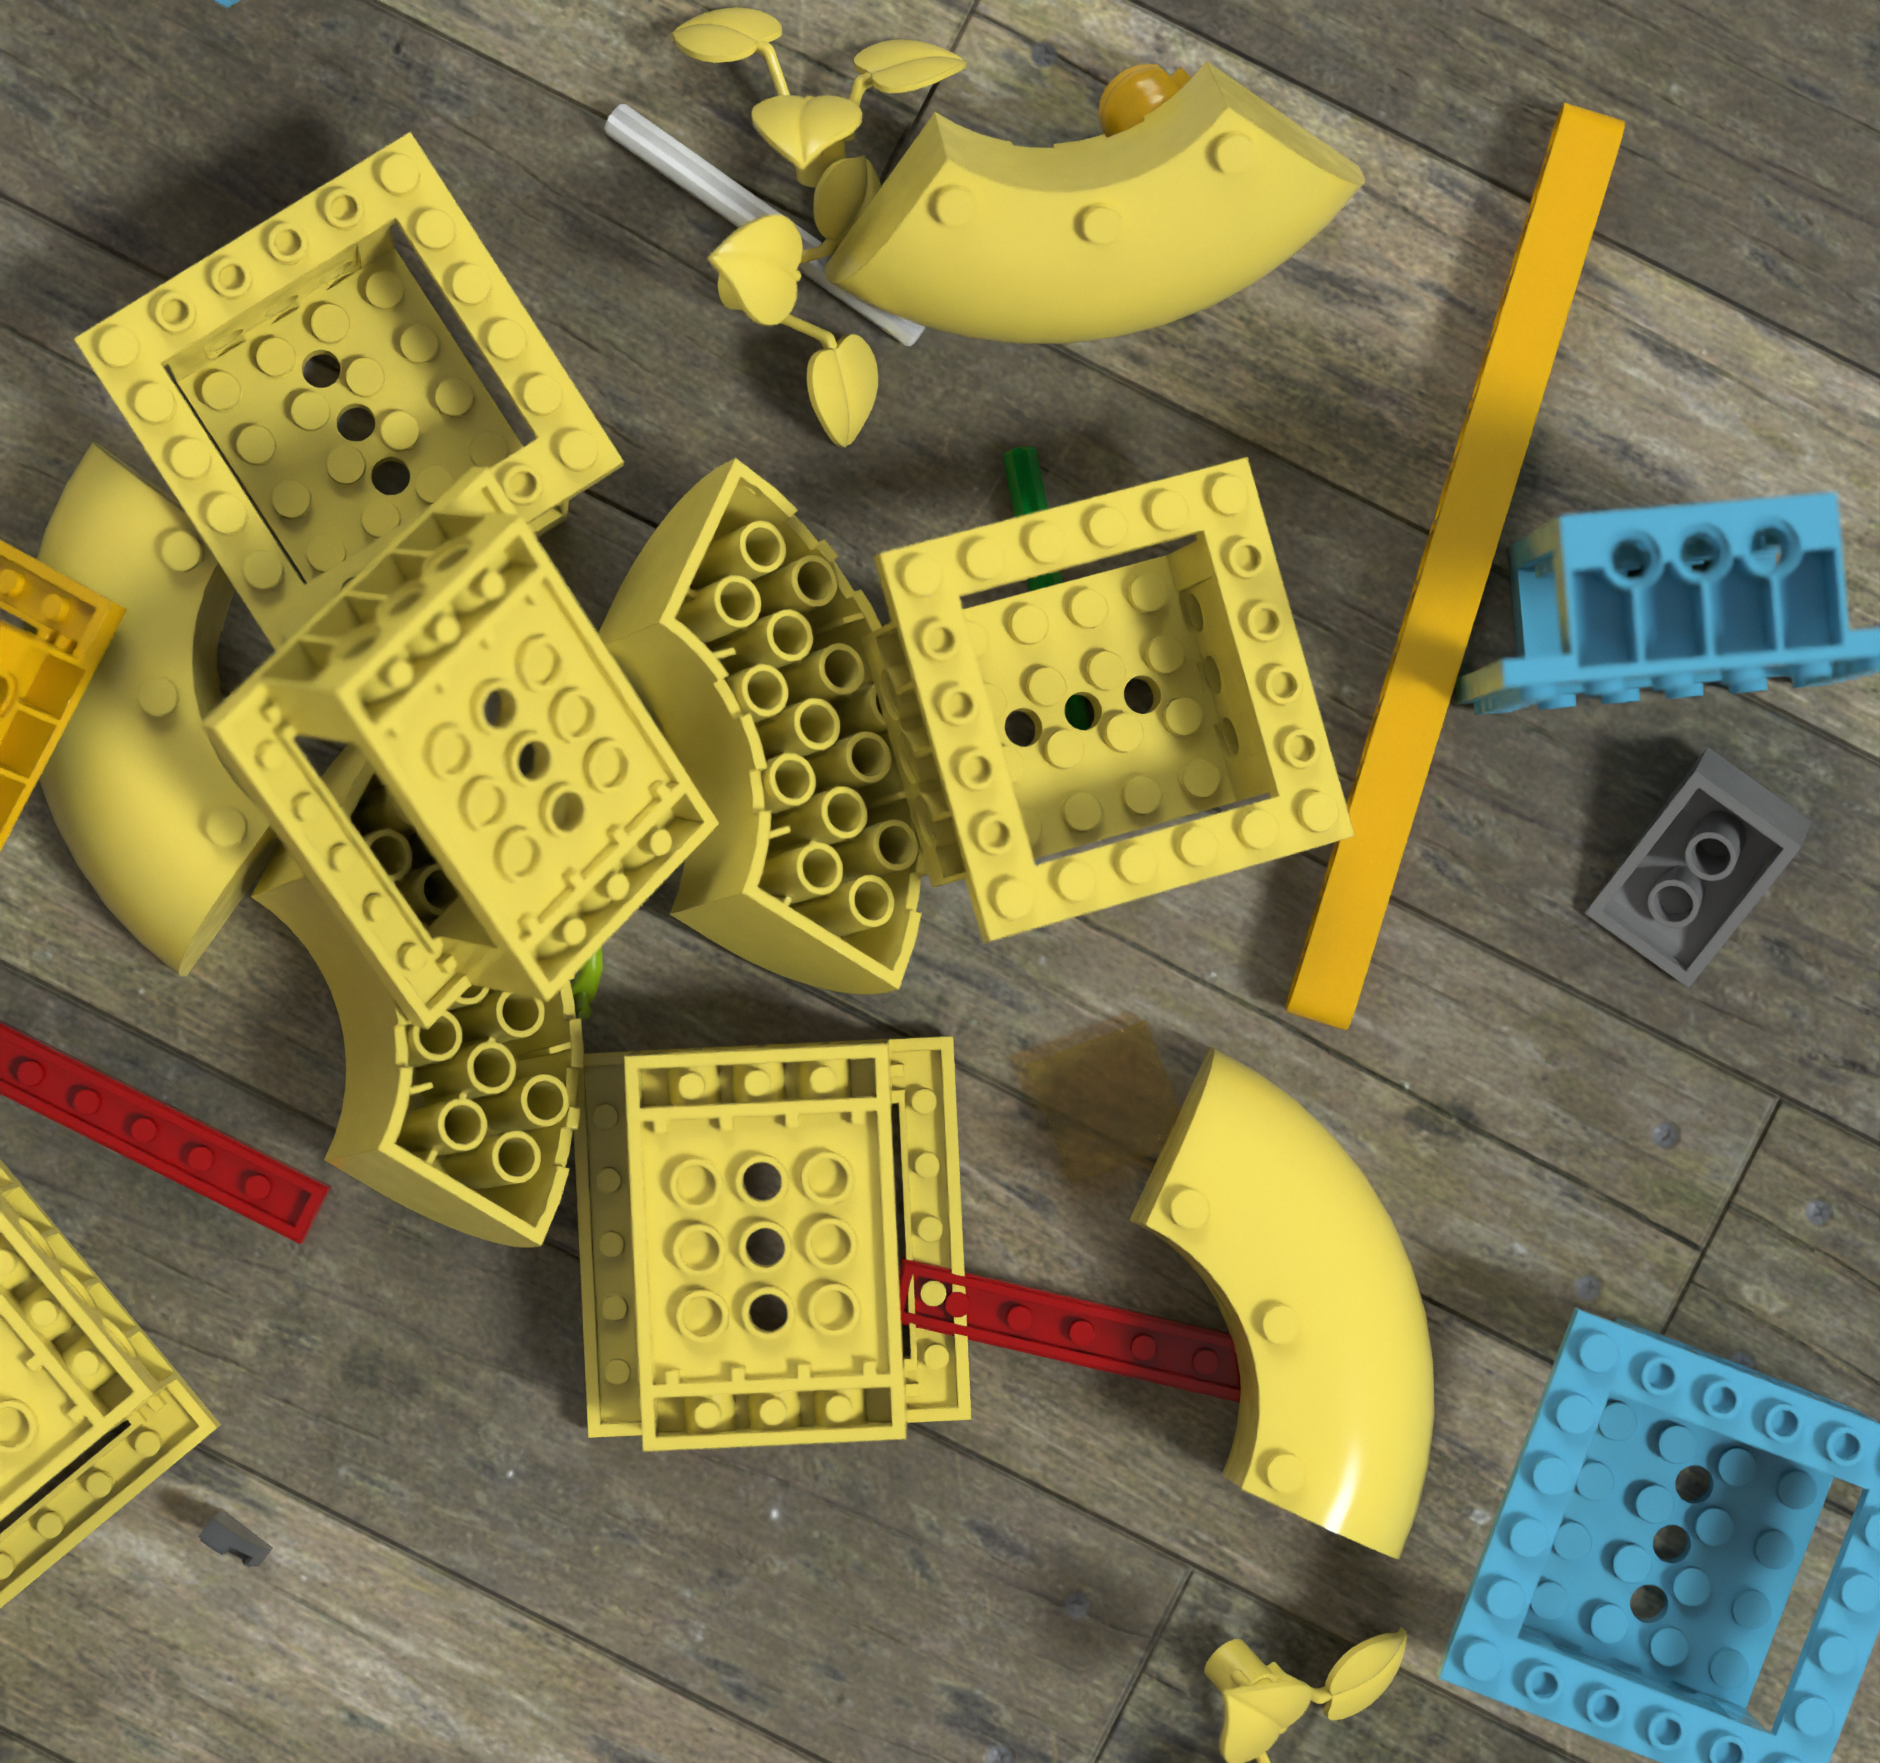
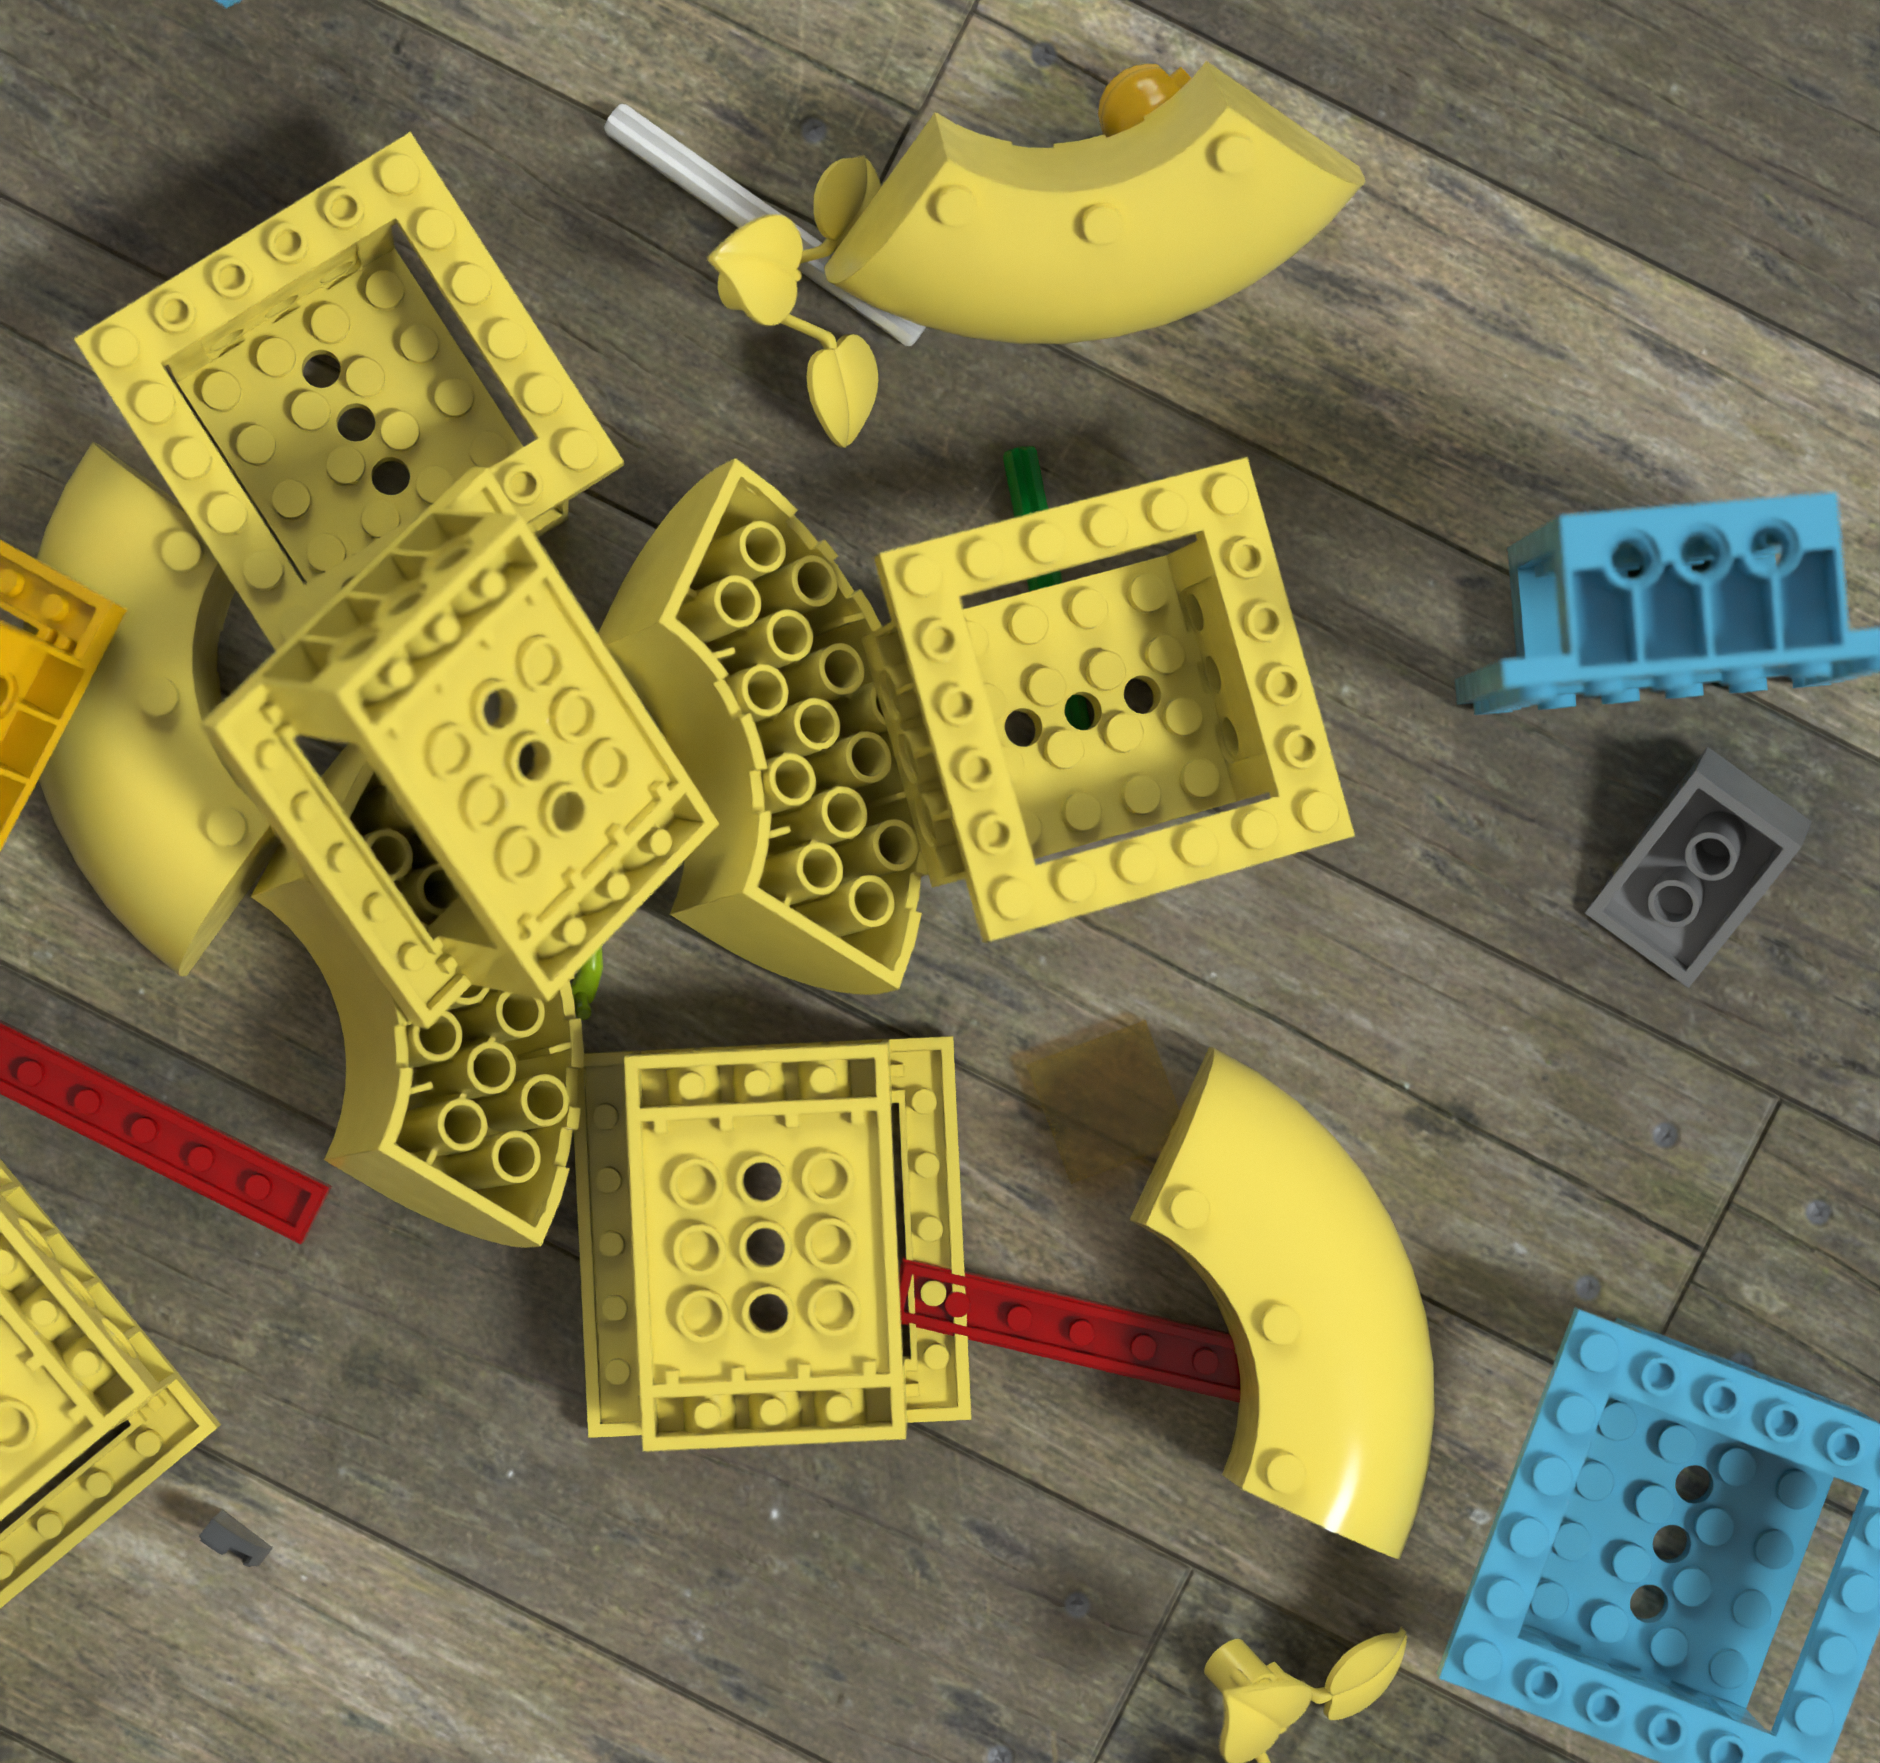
(811, 128): light yellow plant -> none
(1455, 565): yellow beam -> none

